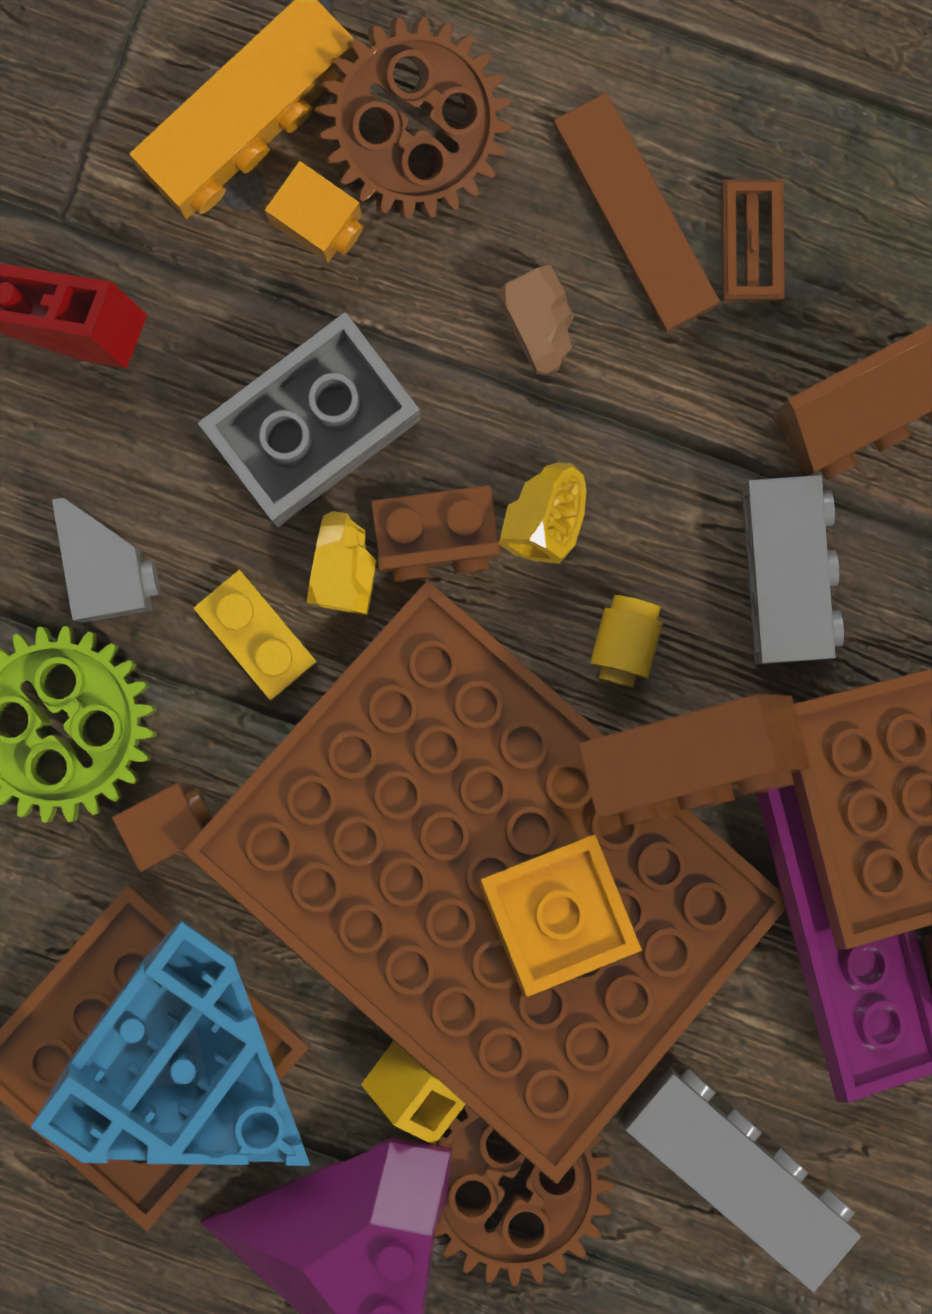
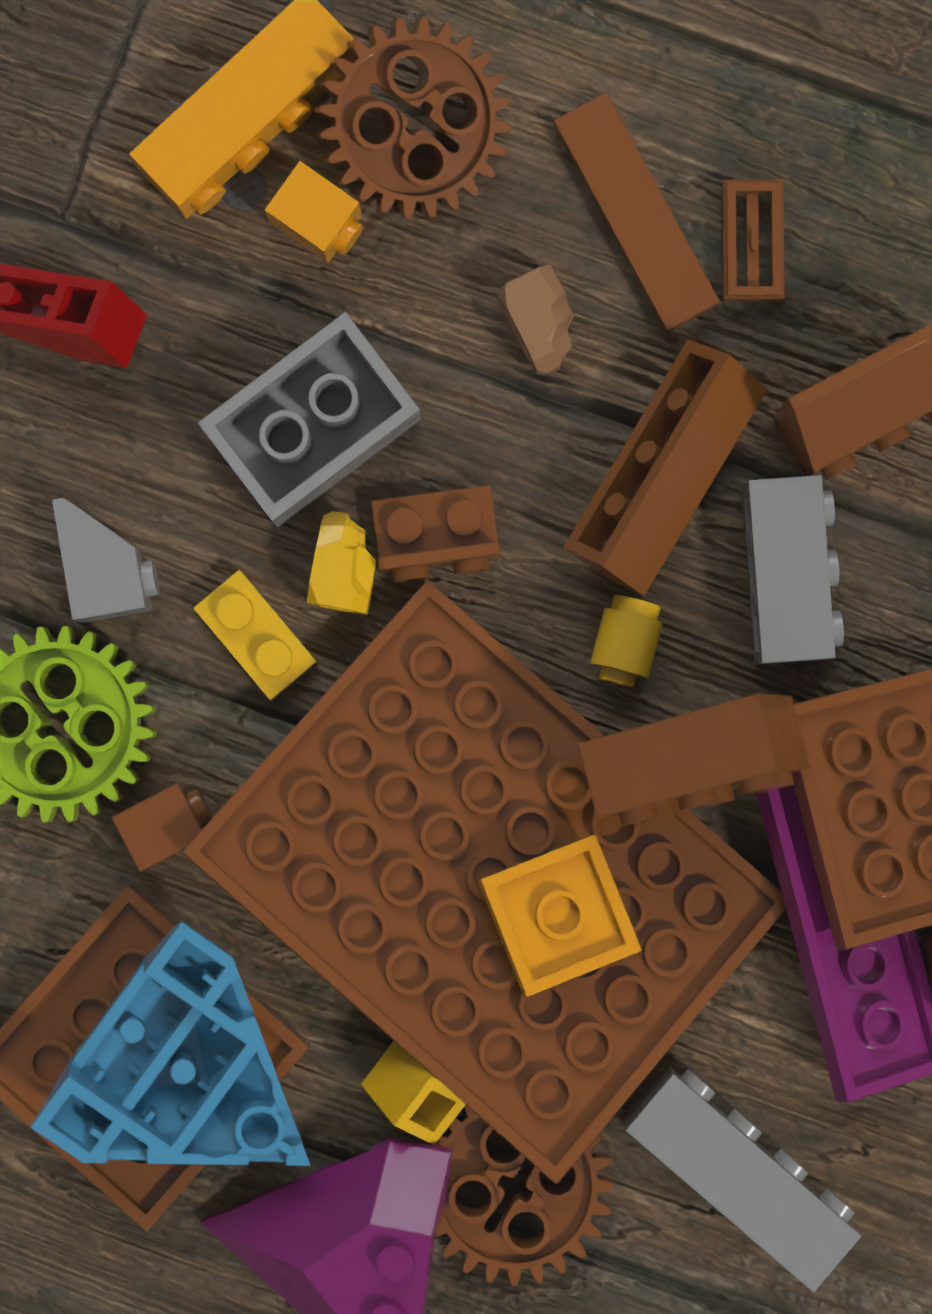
(546, 515): yellow rock -> none
(666, 466): none -> dark orange brick

